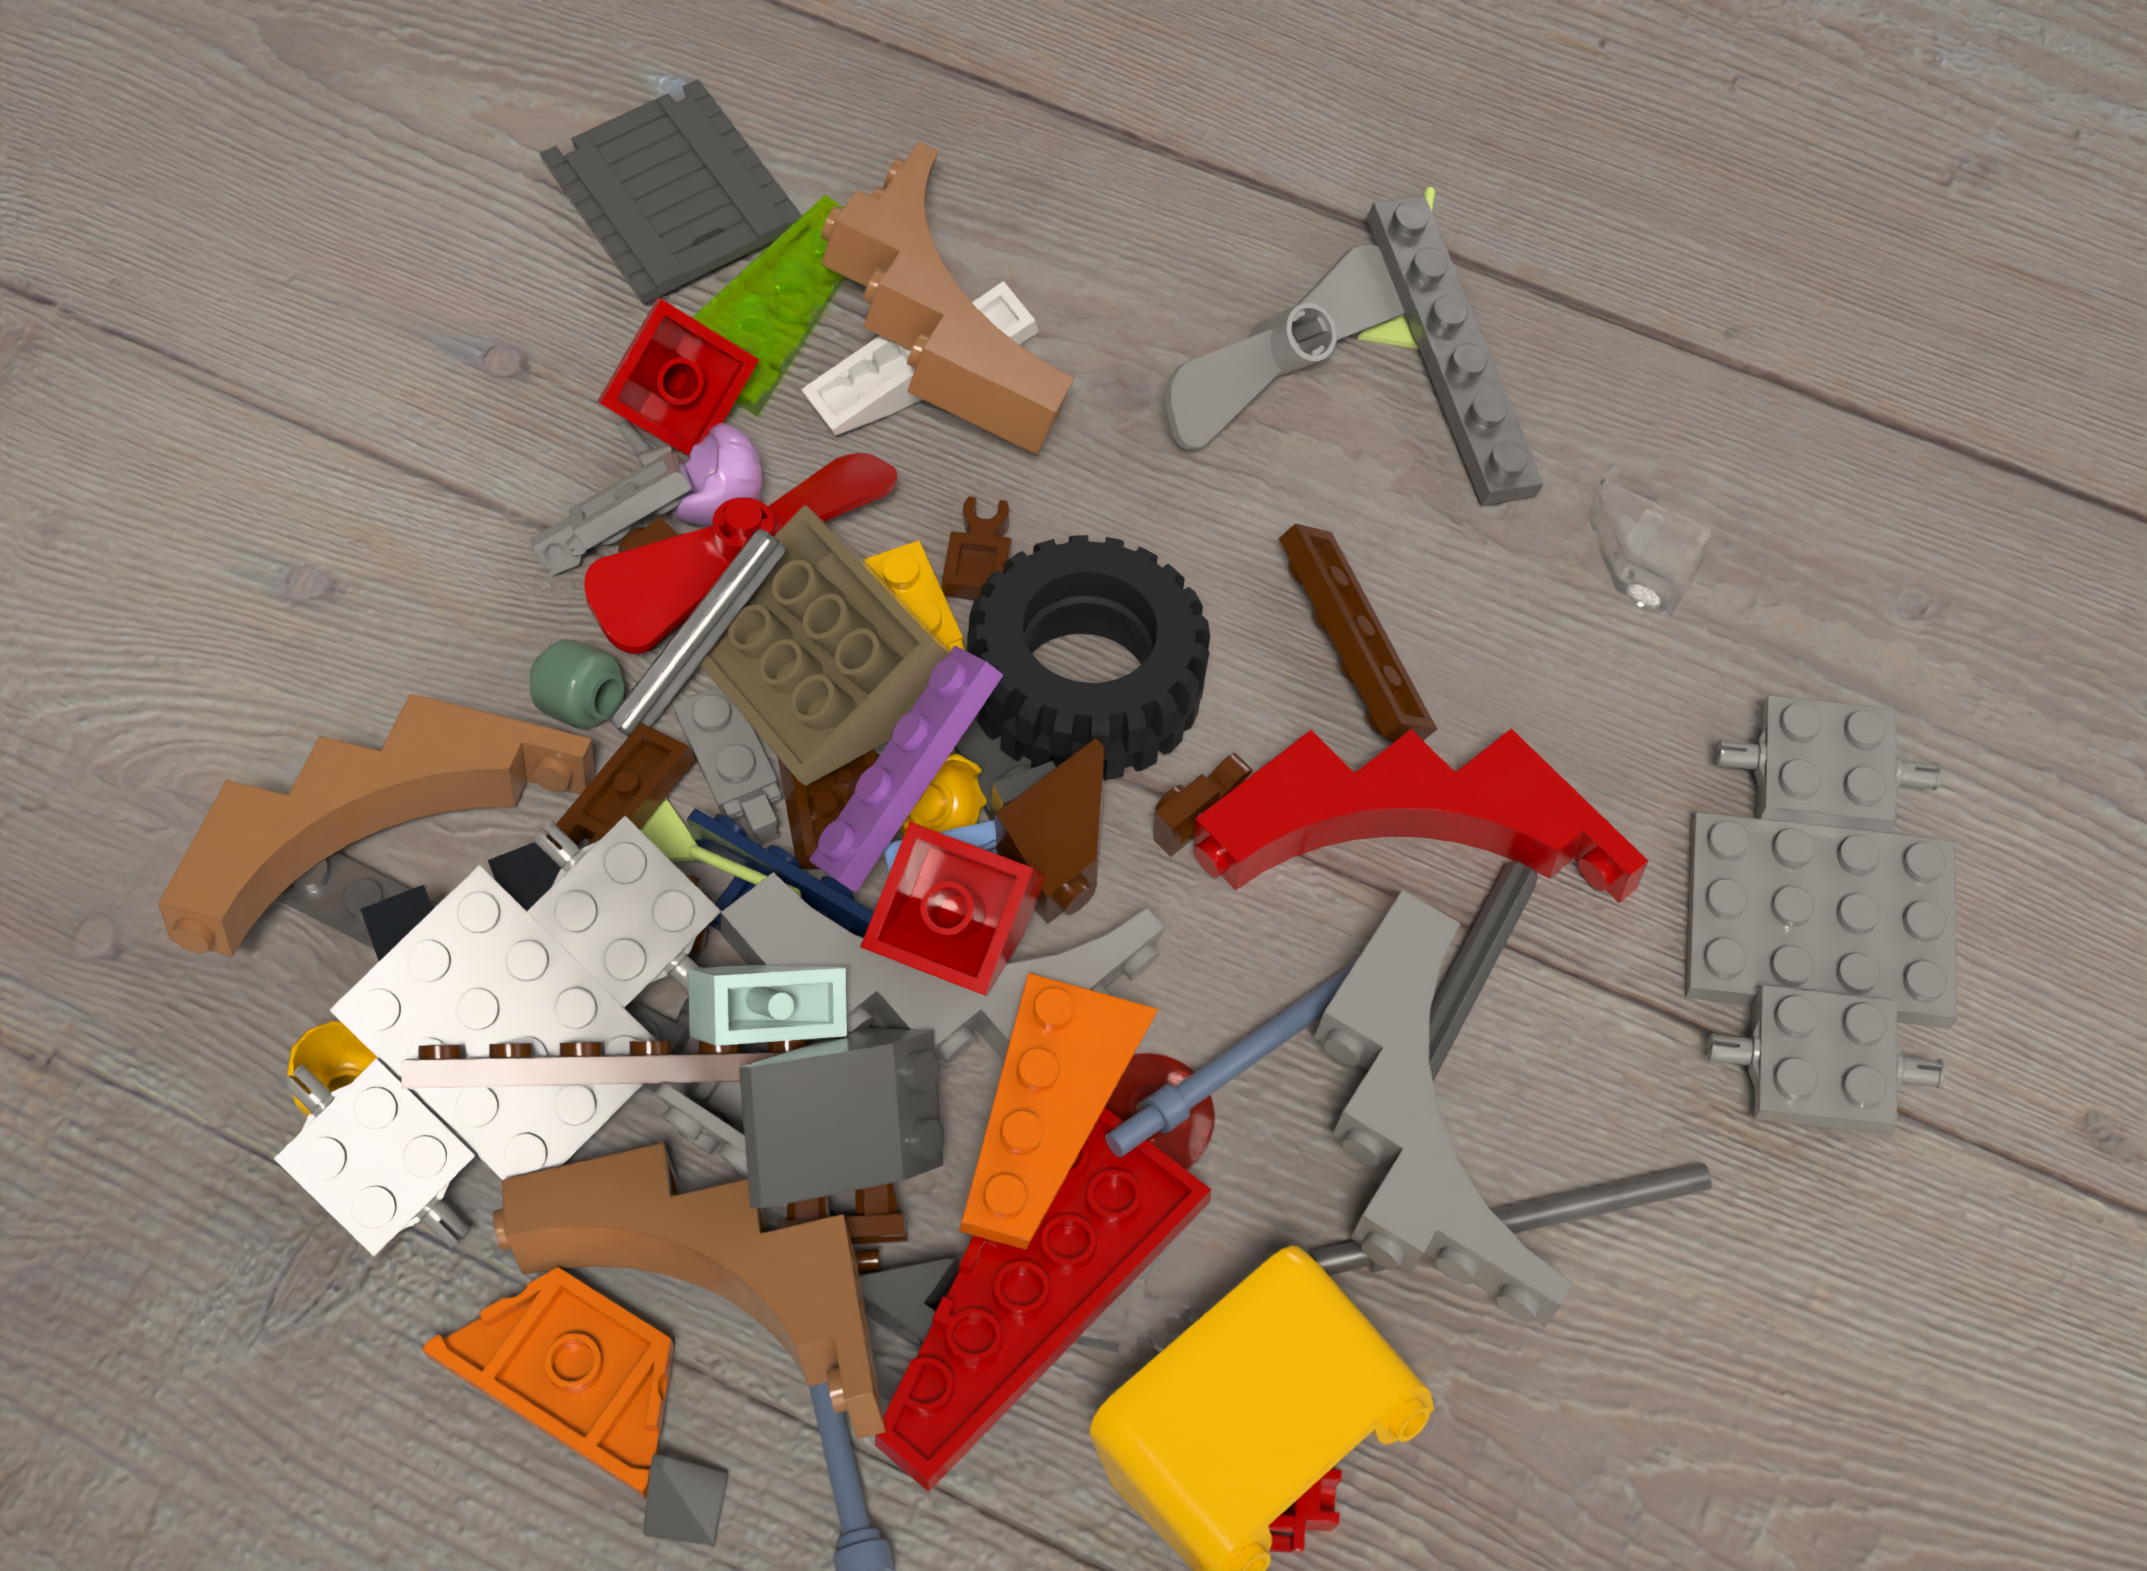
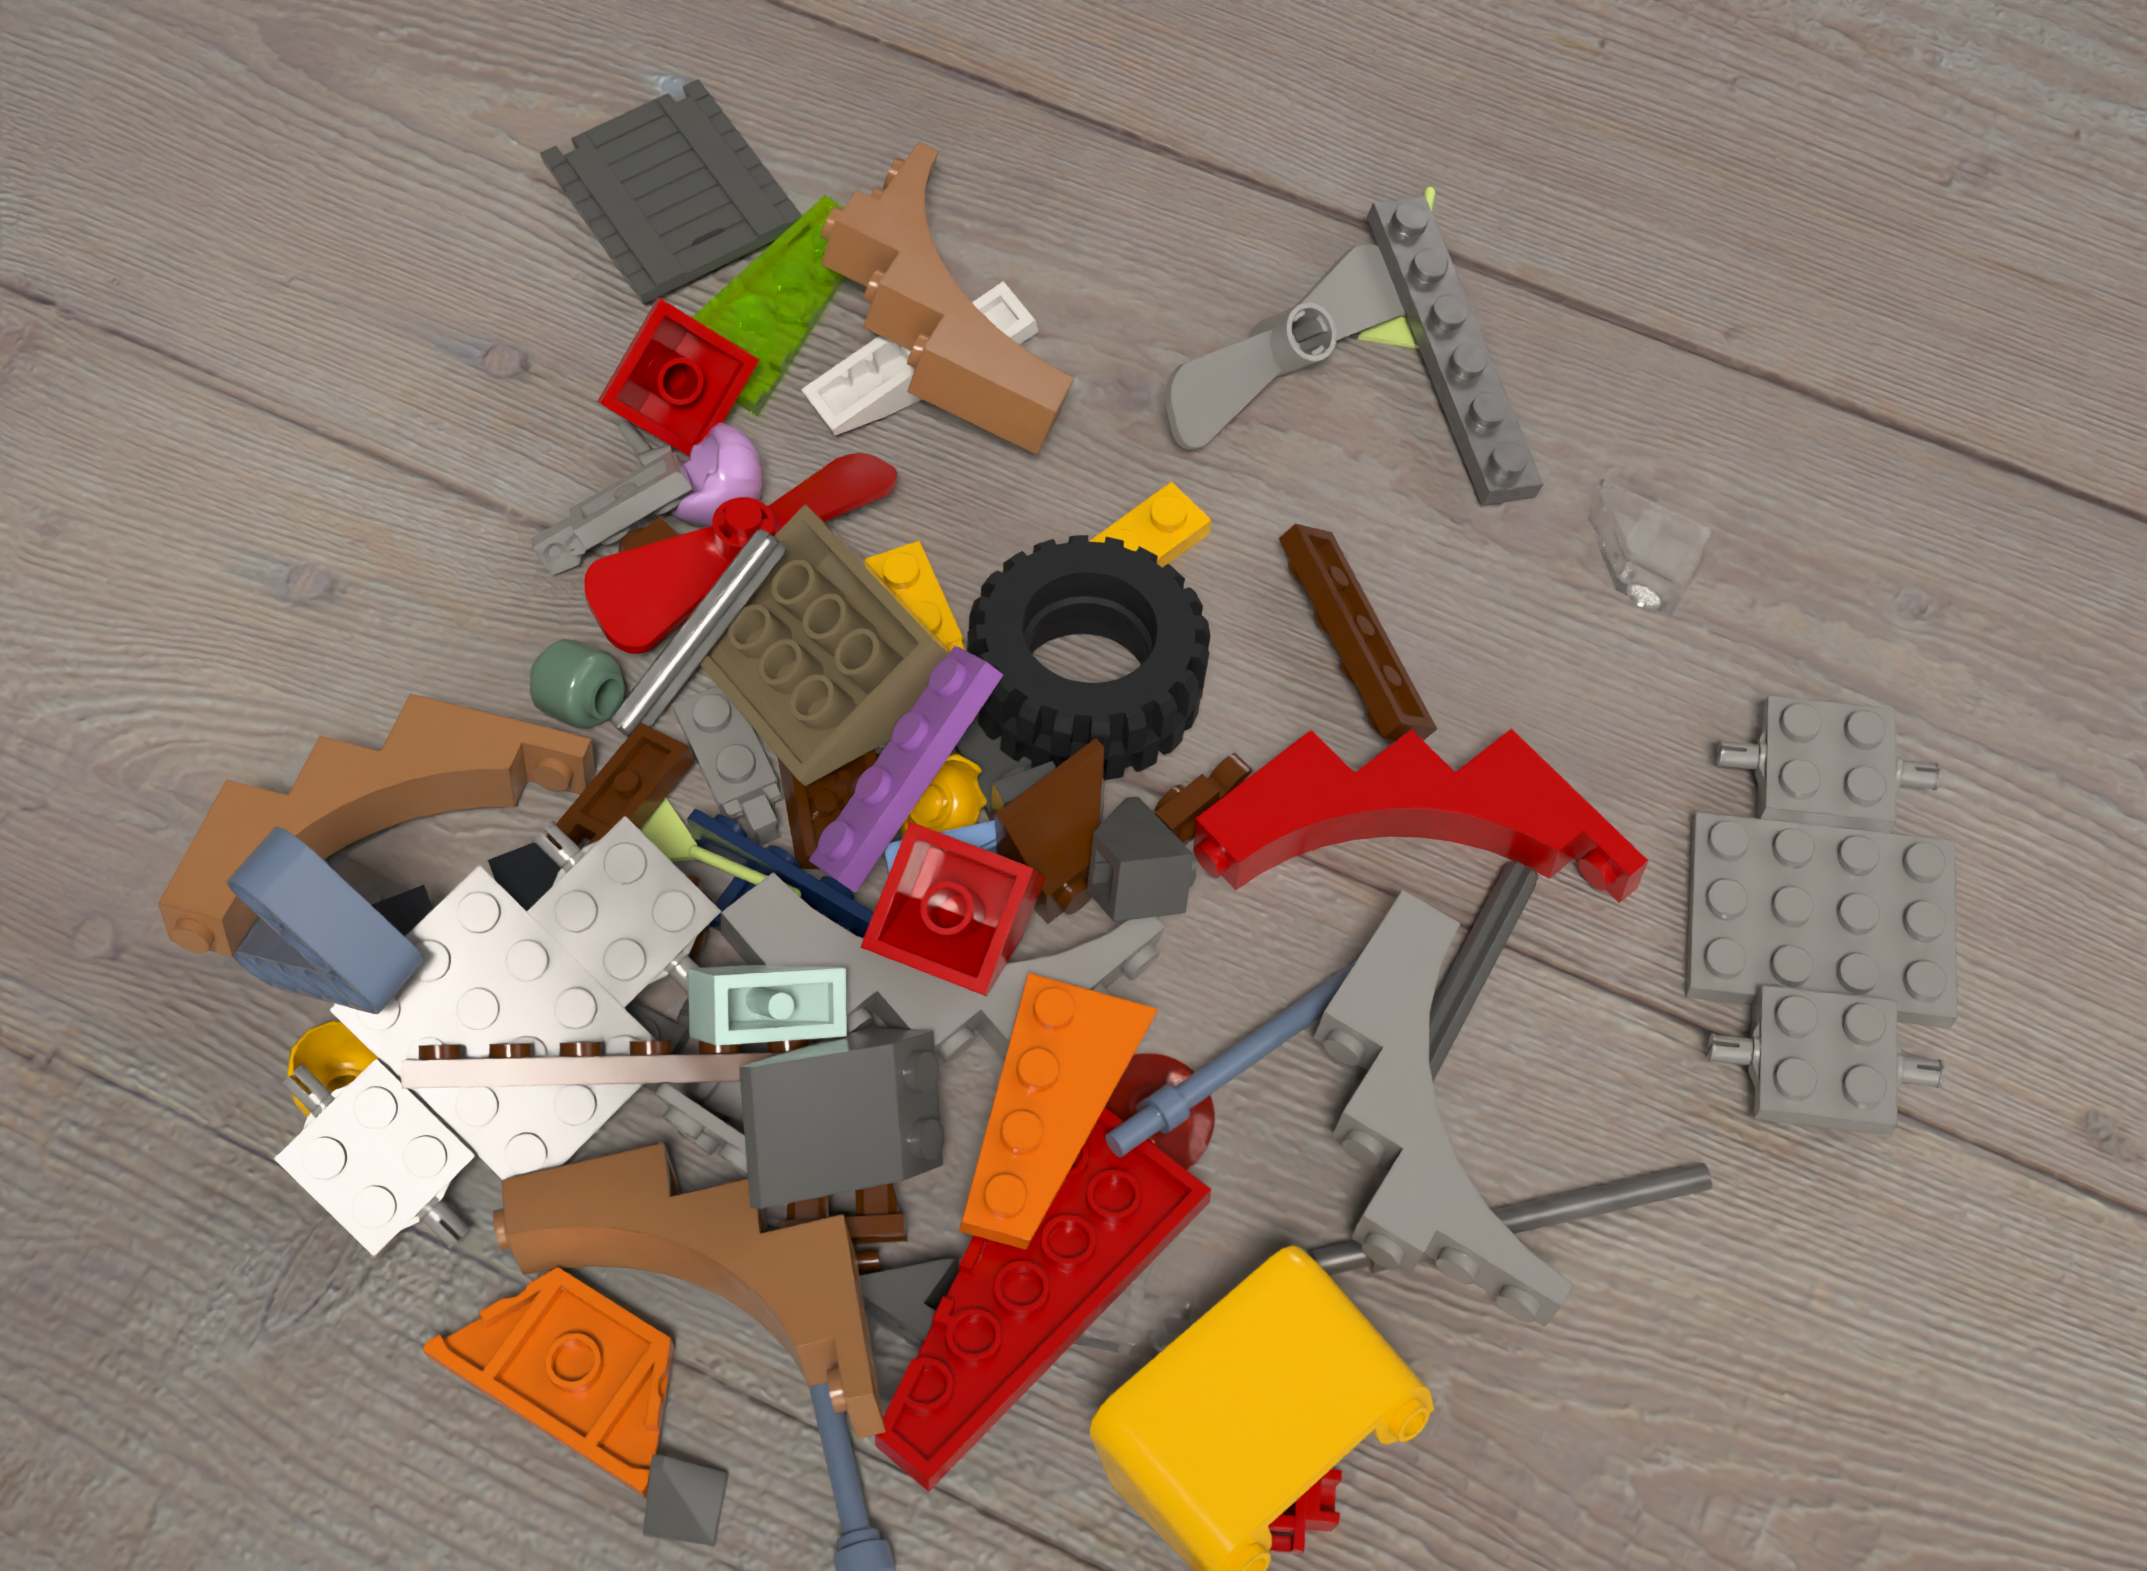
(317, 930): none -> sand blue beam
(976, 553): reddish brown plate -> none
(1139, 865): none -> dark grey slope
(1161, 524): none -> yellow plate

